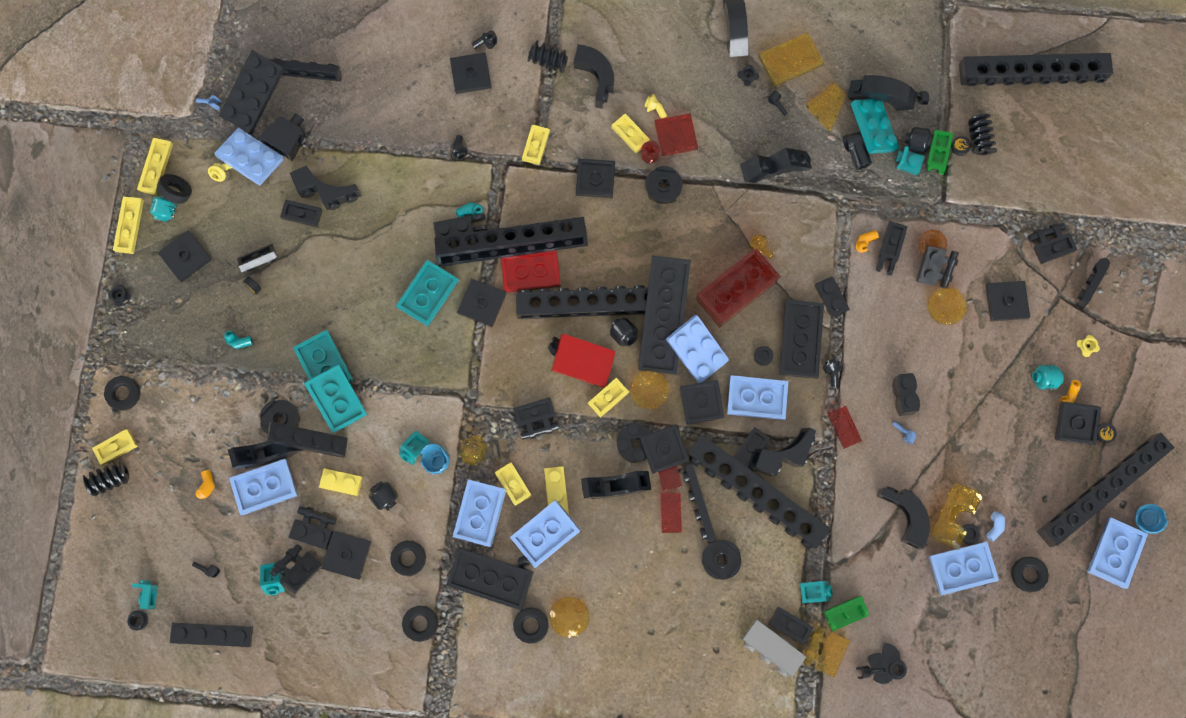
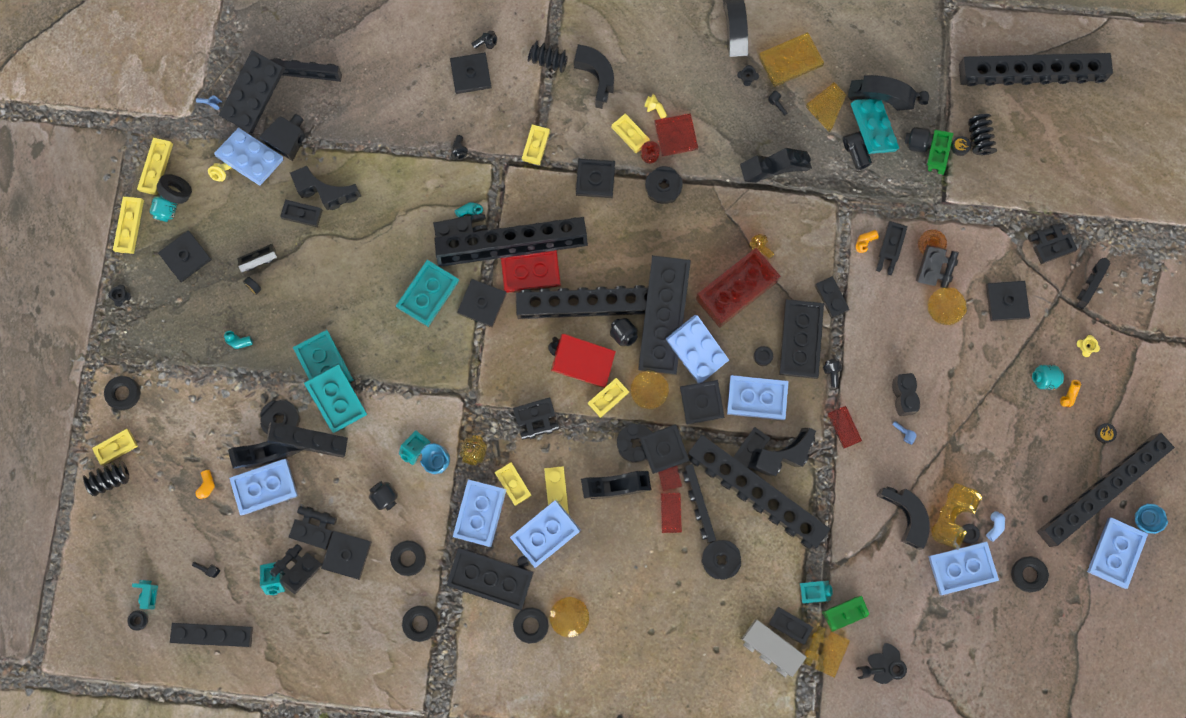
(340, 482): light yellow plate -> none
(909, 161): teal bracket -> none
(1078, 423): black plate -> none

